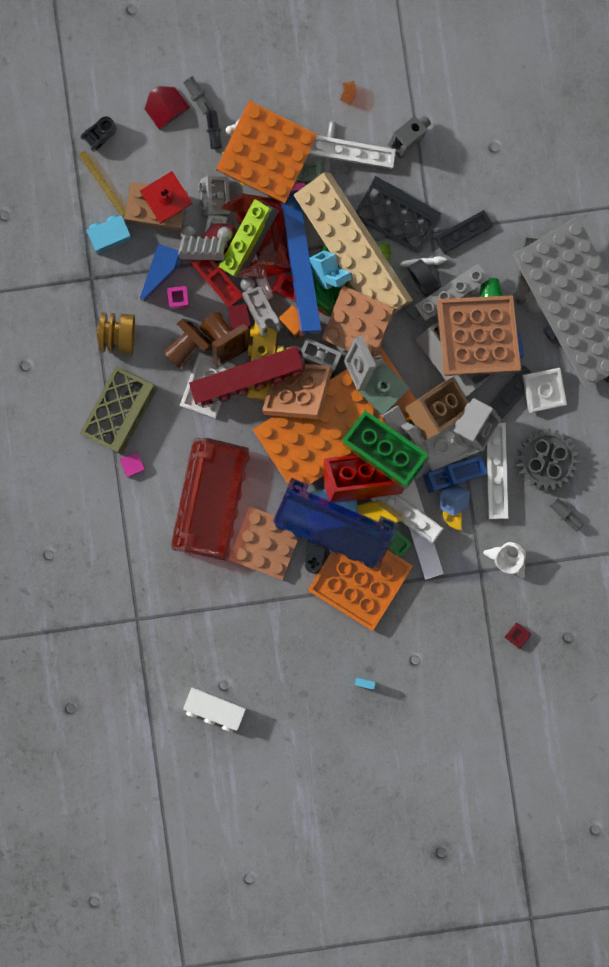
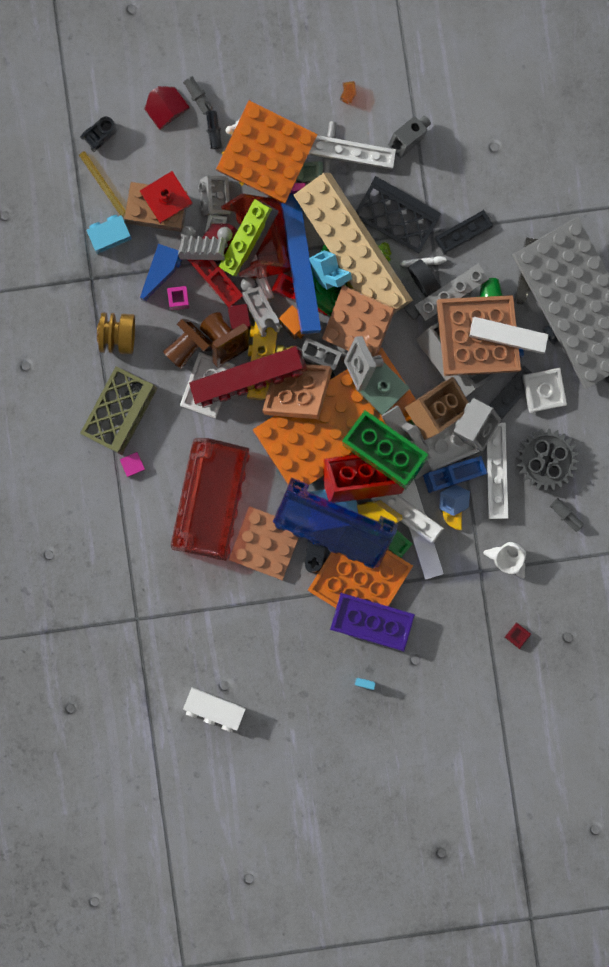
(372, 622): none -> dark purple tile
(508, 335): none -> white tile

